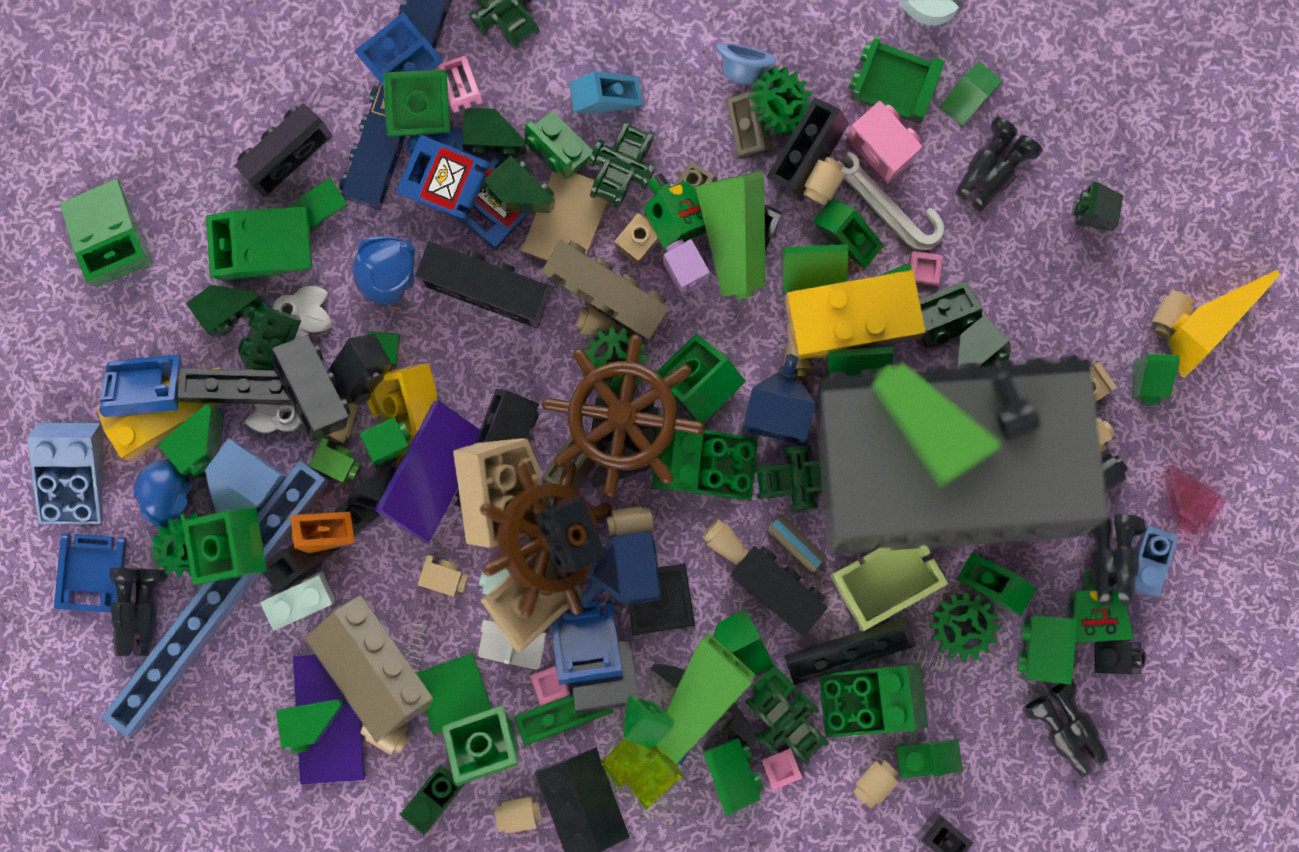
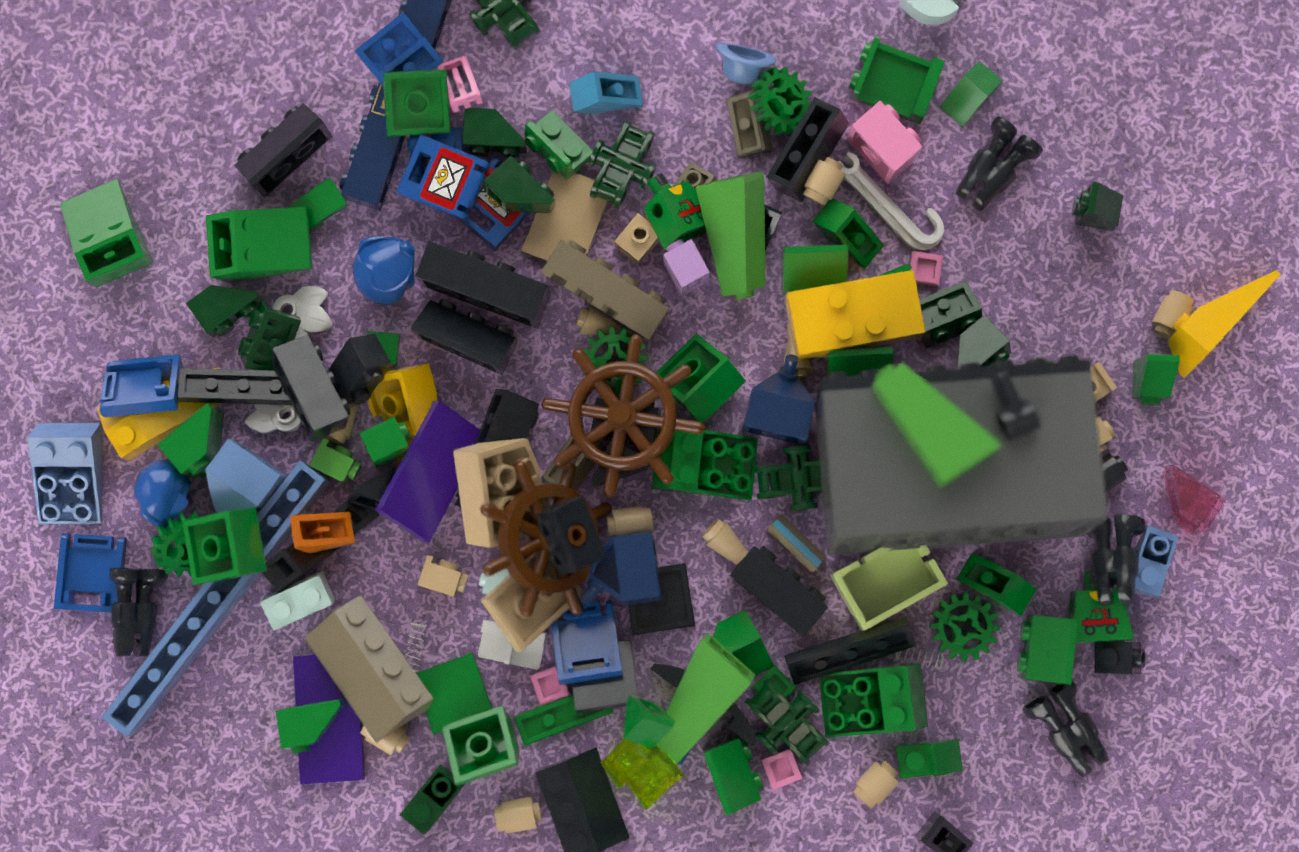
(465, 335): none -> black slope

